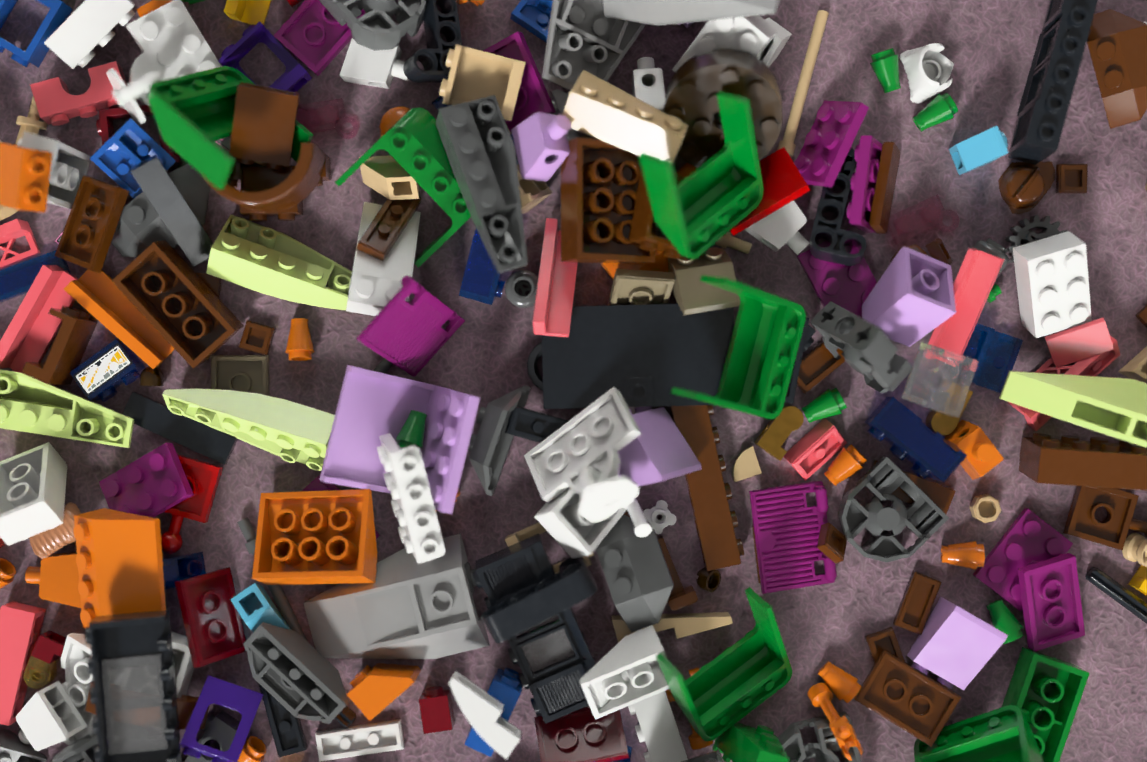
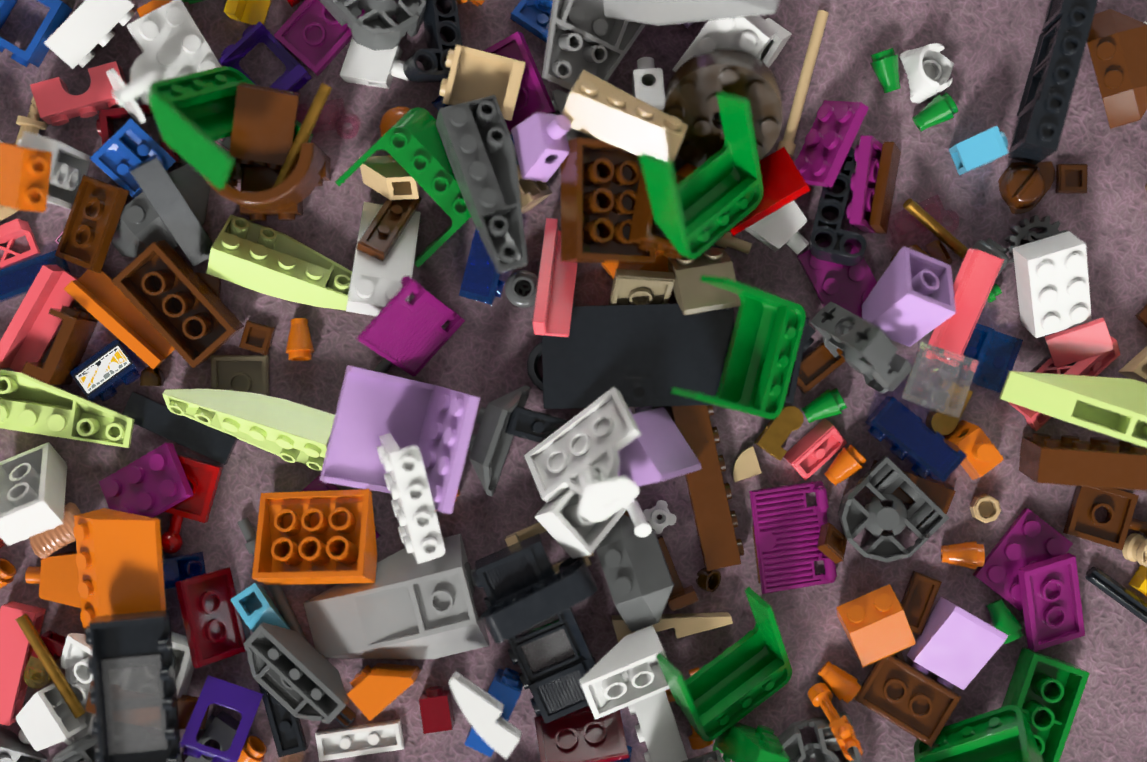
(50, 665): none -> pearl gold bar
(304, 132): none -> pearl gold bar
(412, 431): green cone -> none
(876, 625): none -> orange slope
(935, 227): none -> pearl gold bar

